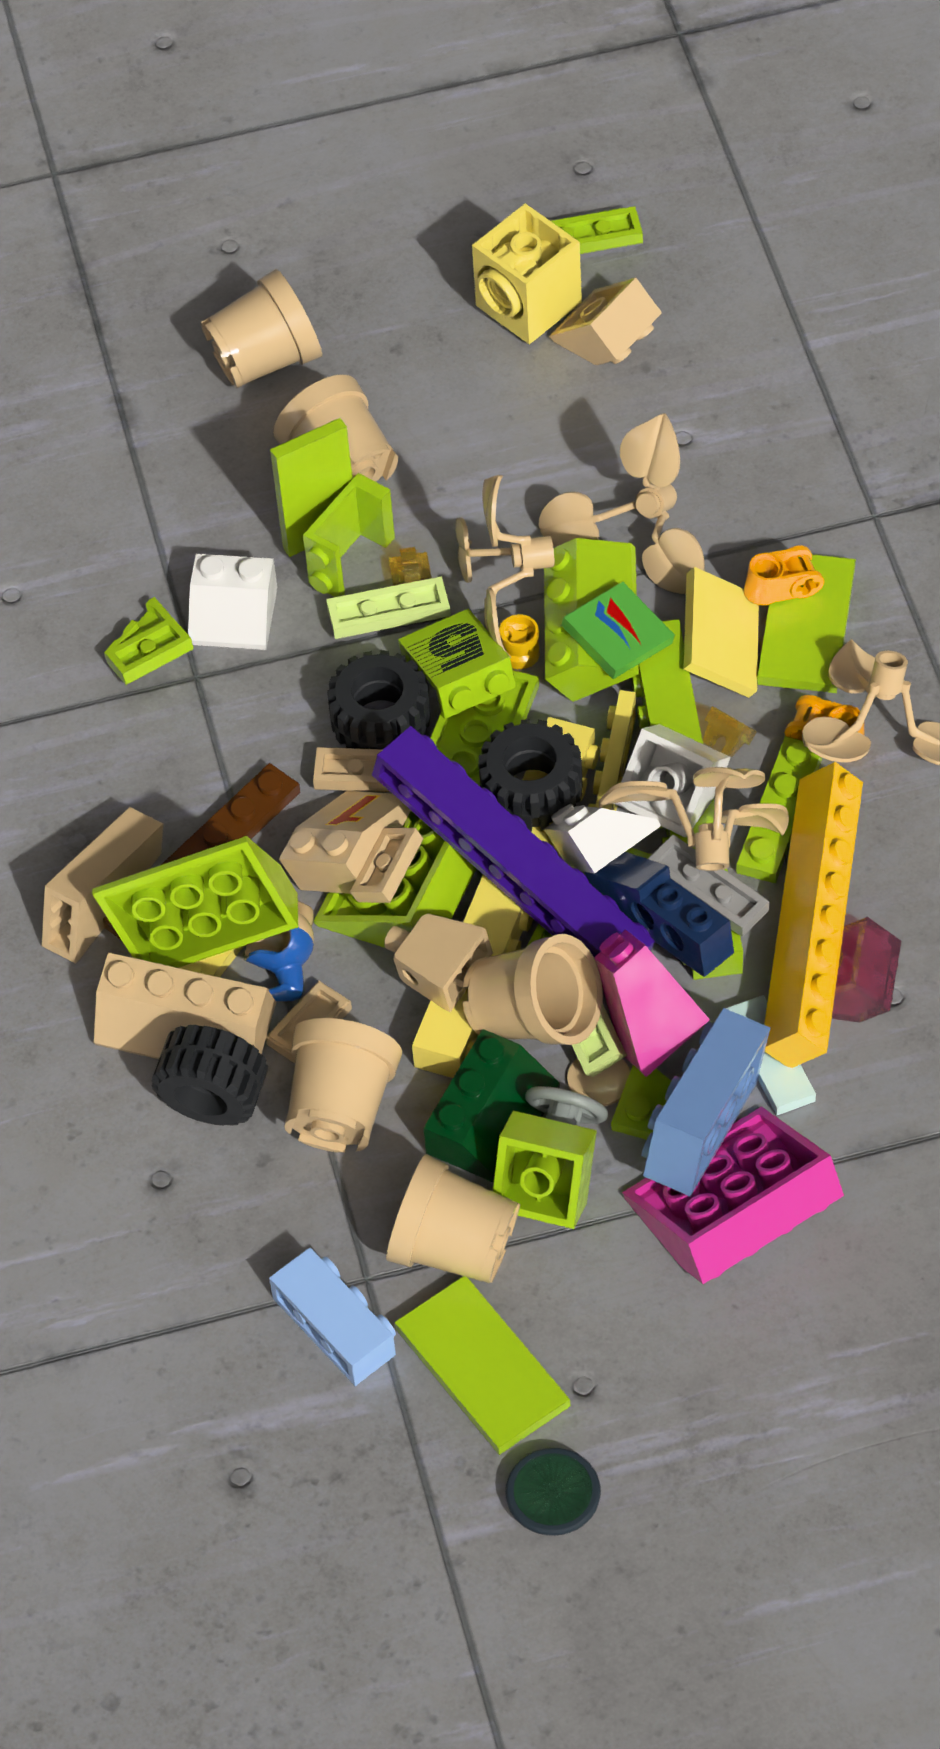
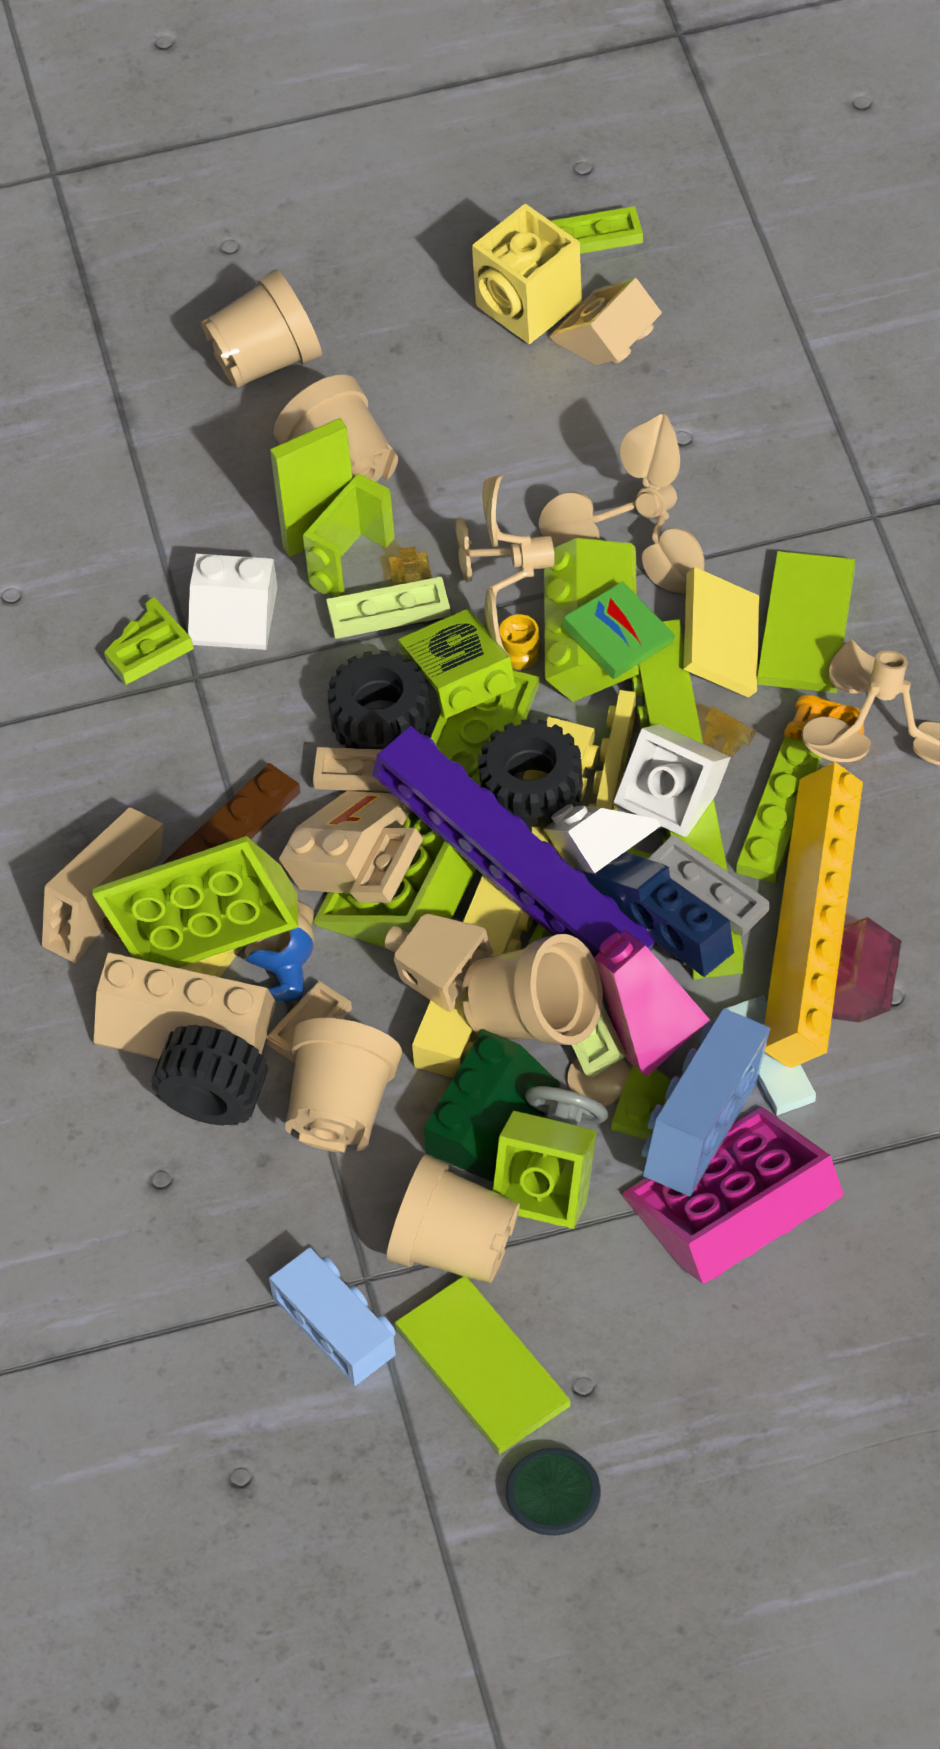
(713, 839): tan plant -> none
(780, 574): light orange piece -> none

